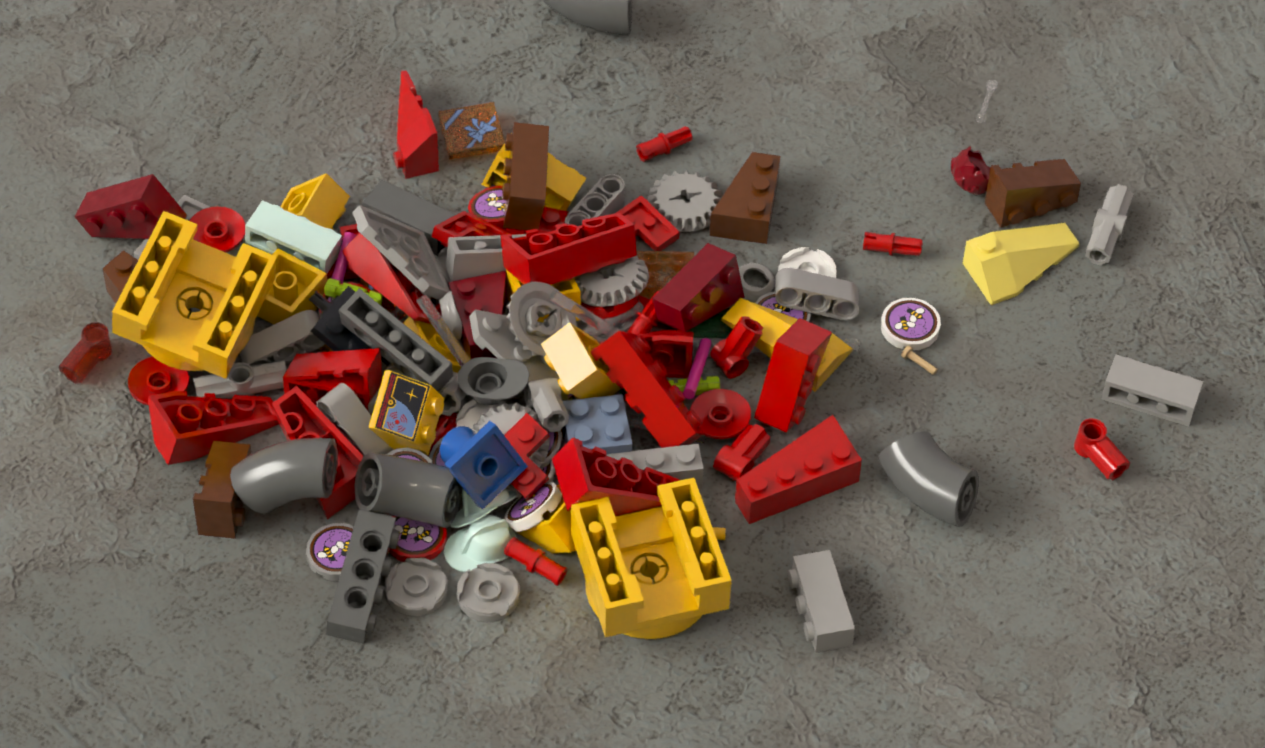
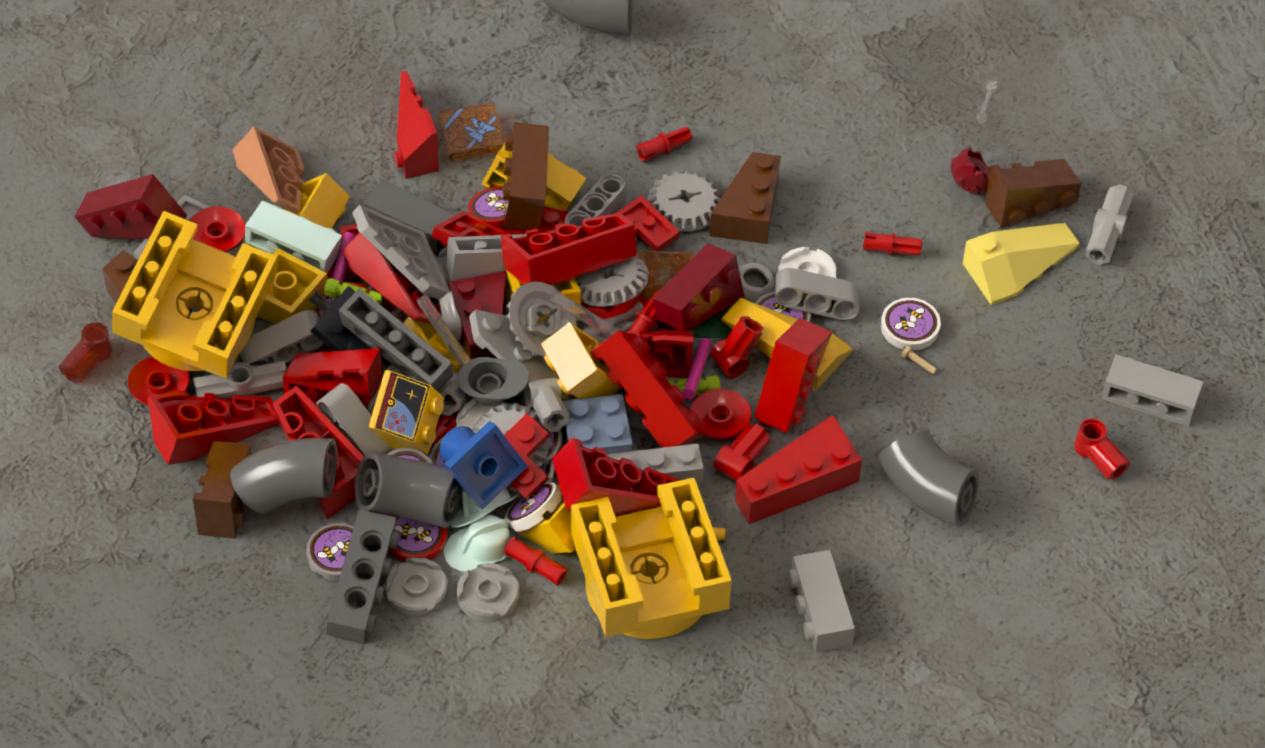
(271, 167): none -> nougat wedge

